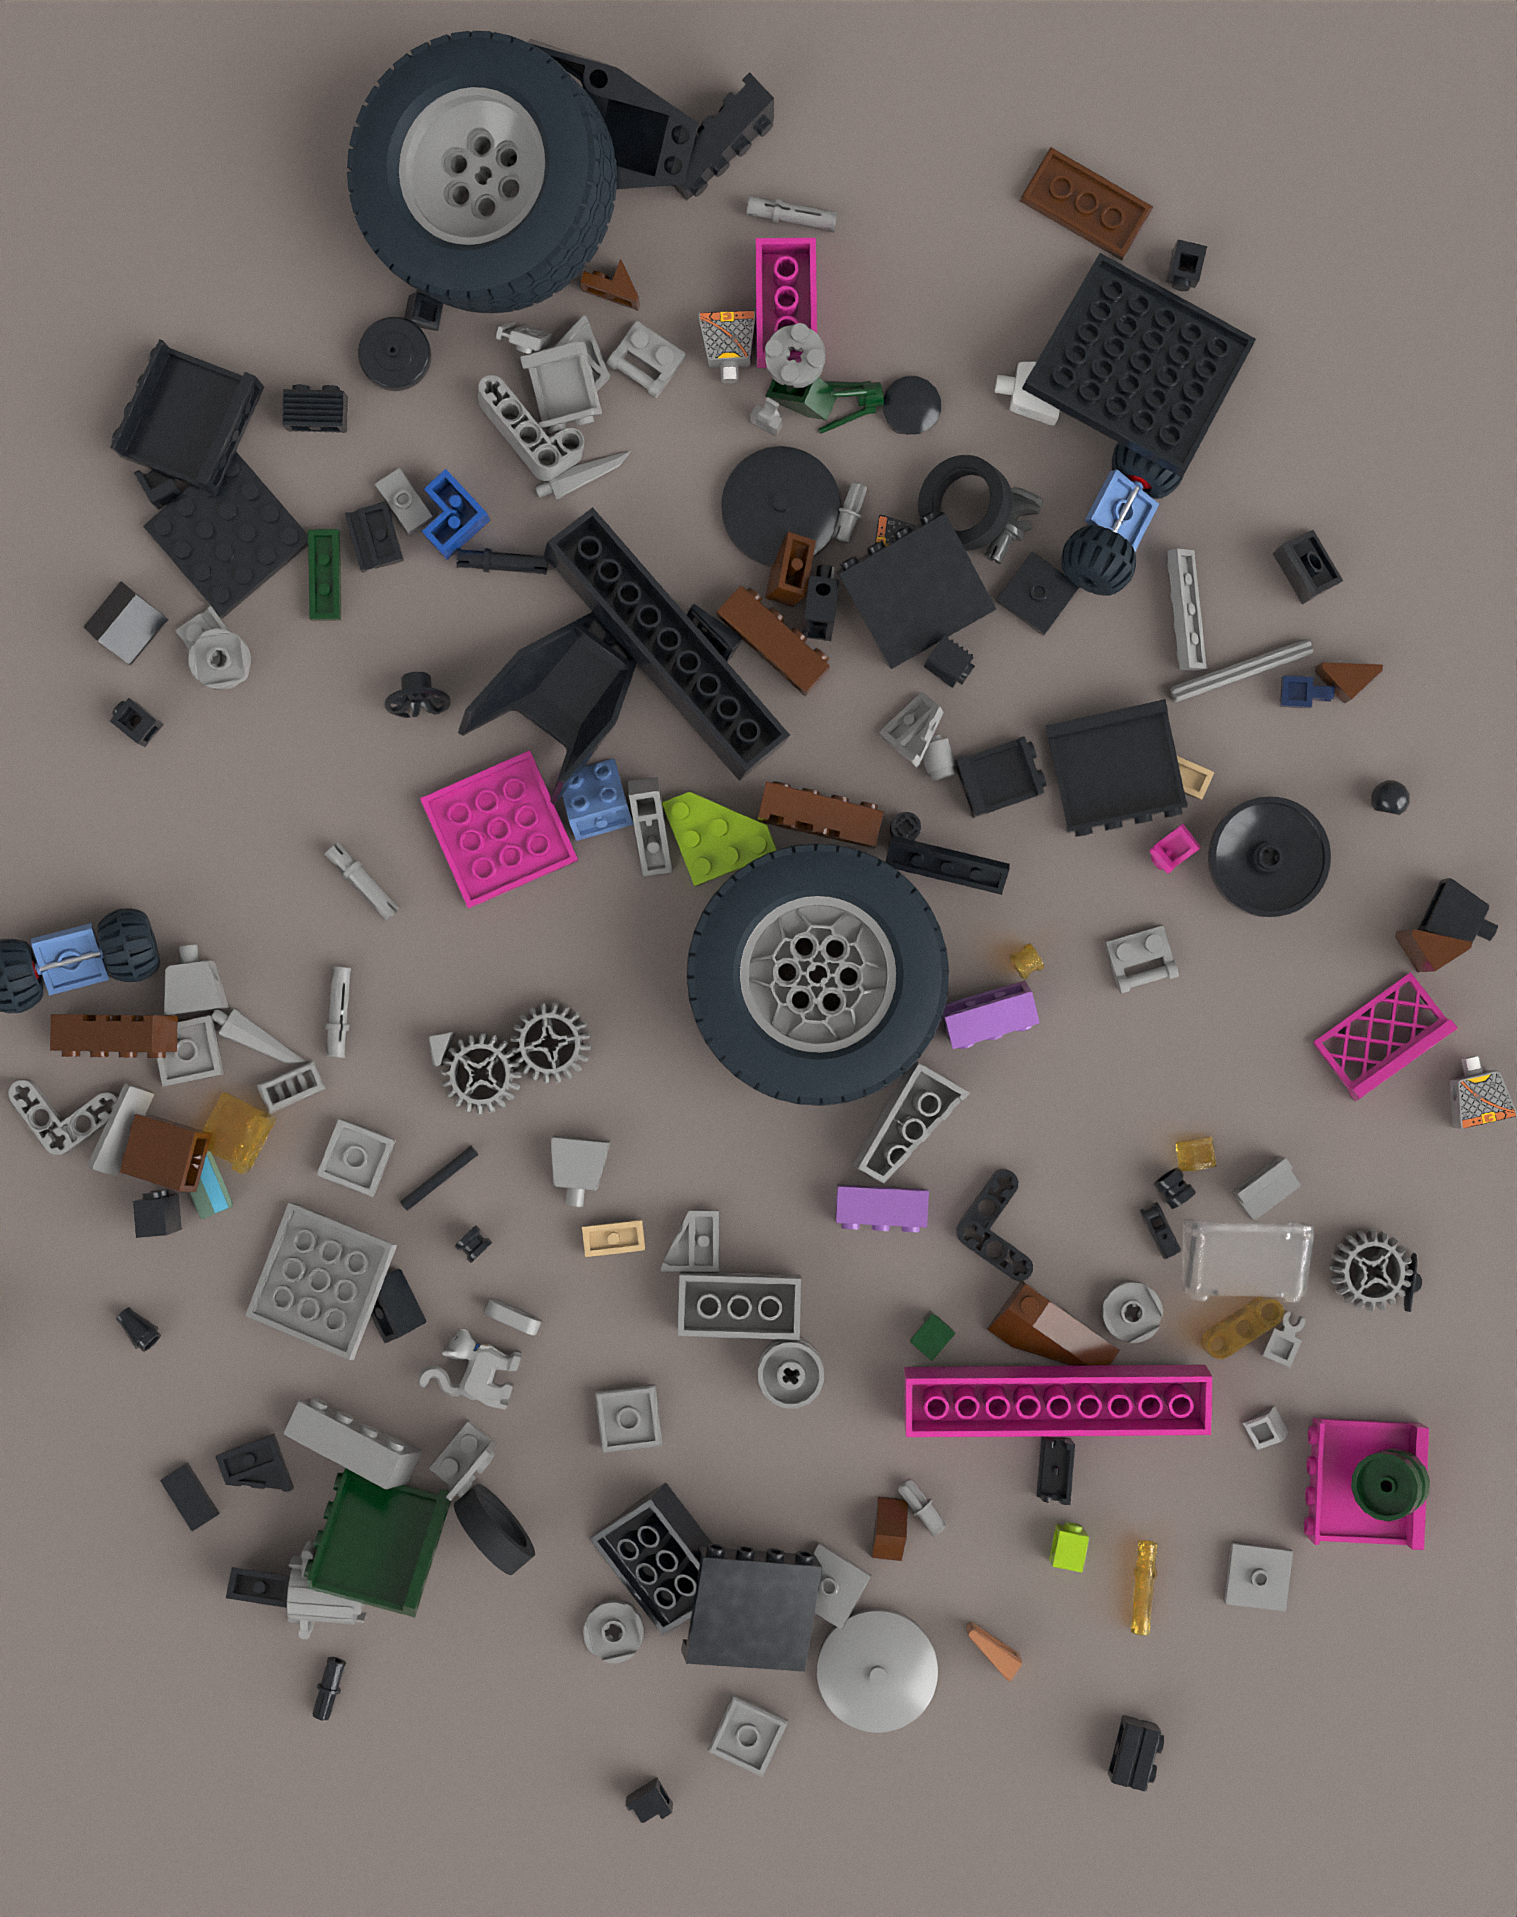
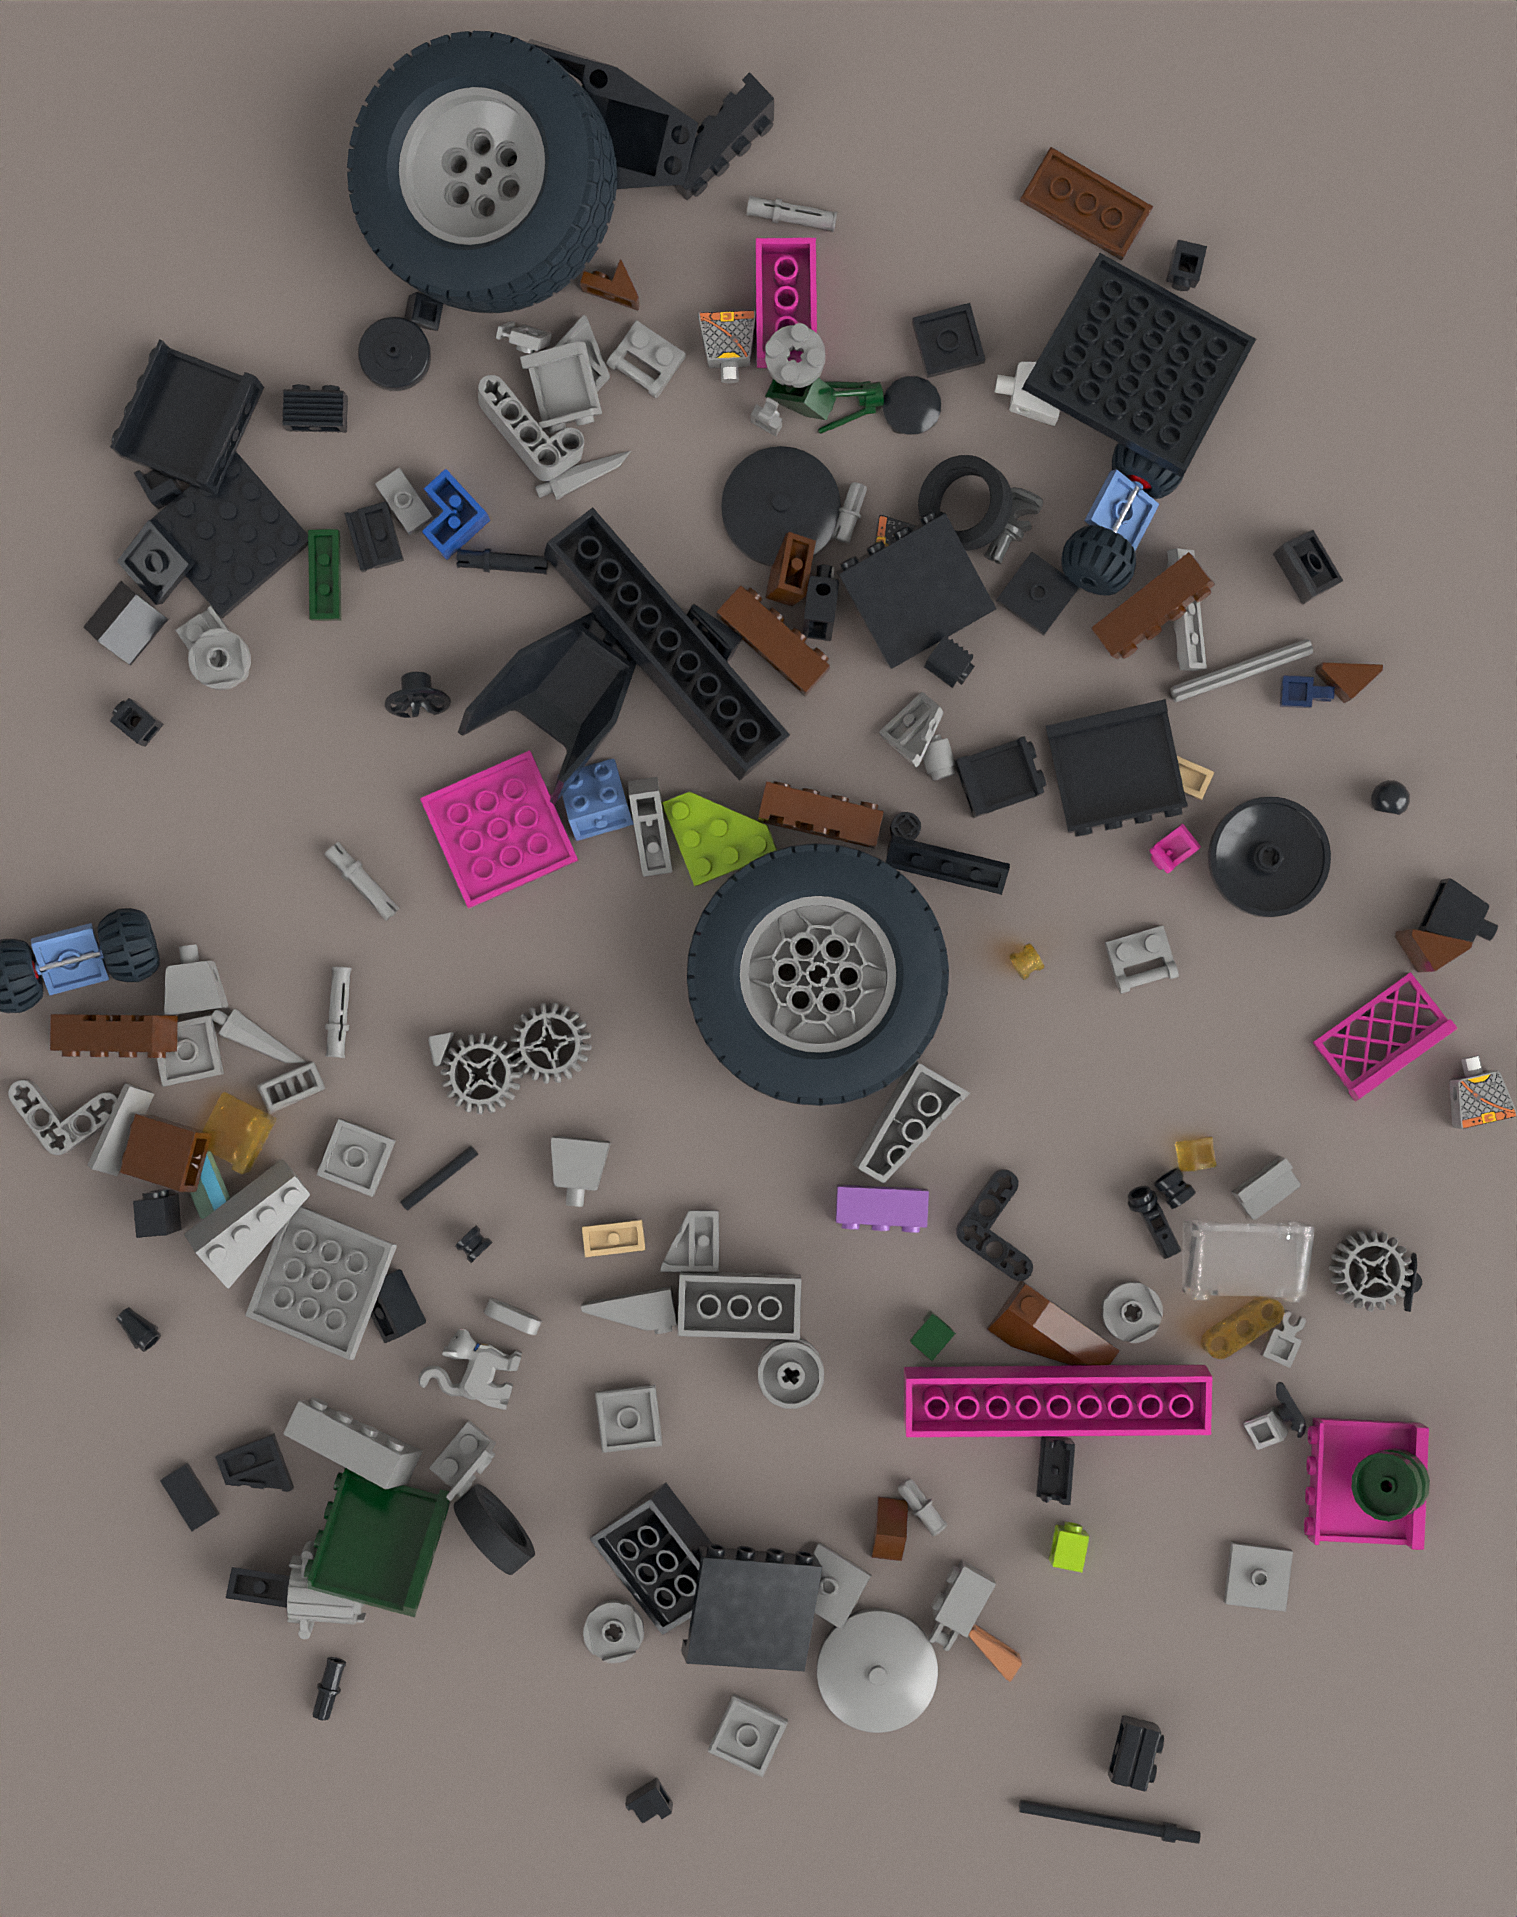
(155, 561): none -> black plate
(247, 1222): none -> light grey wedge
(642, 1310): none -> light grey slope
(948, 340): none -> black plate
(960, 1602): none -> light grey brick
(990, 1015): medium lavender brick -> none
(1142, 1199): none -> black plate
(1144, 1581): clear yellow pin -> none
(1153, 606): none -> reddish brown brick
(1167, 1831): none -> black bar
(1289, 1411): none -> black piece

